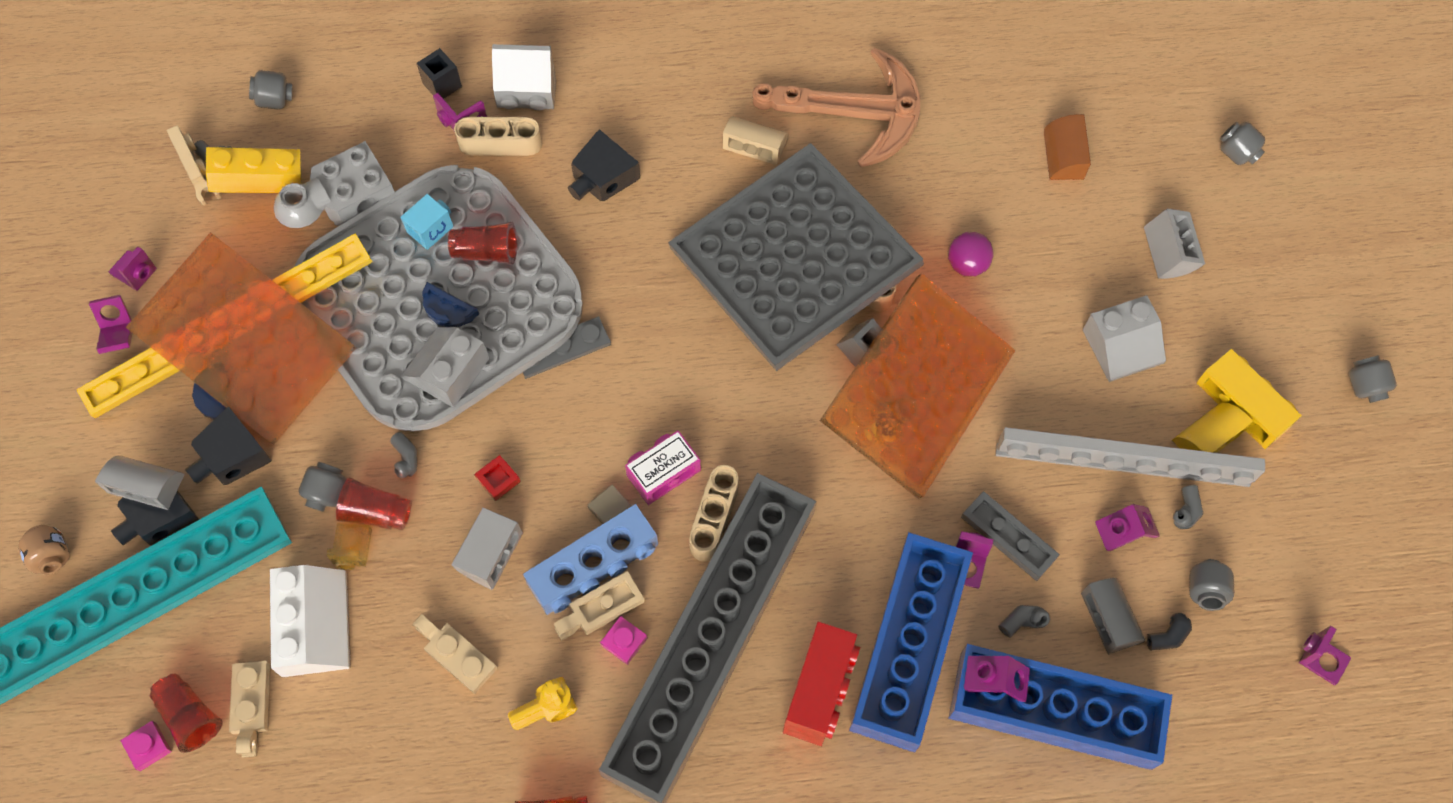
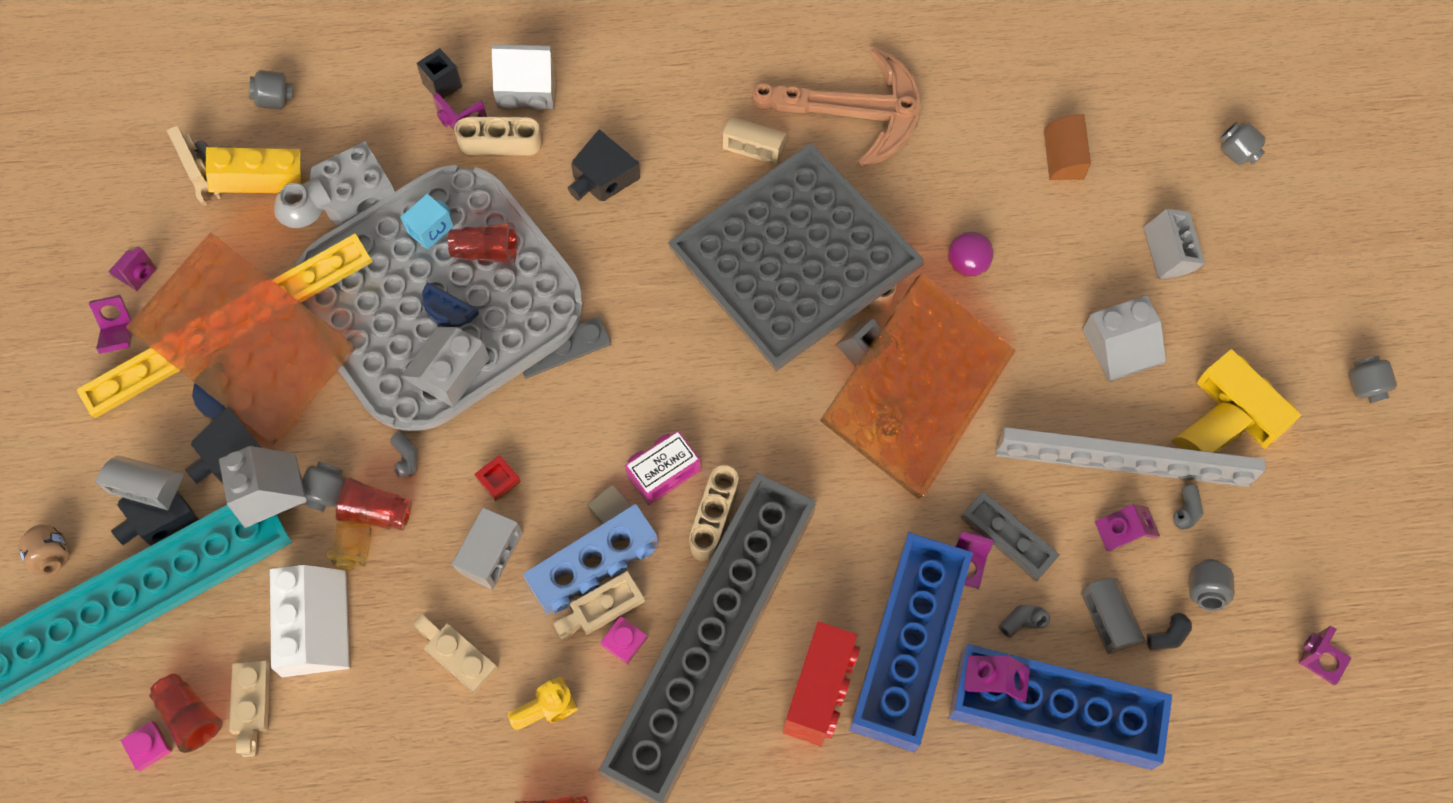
(261, 483): none -> light grey slope

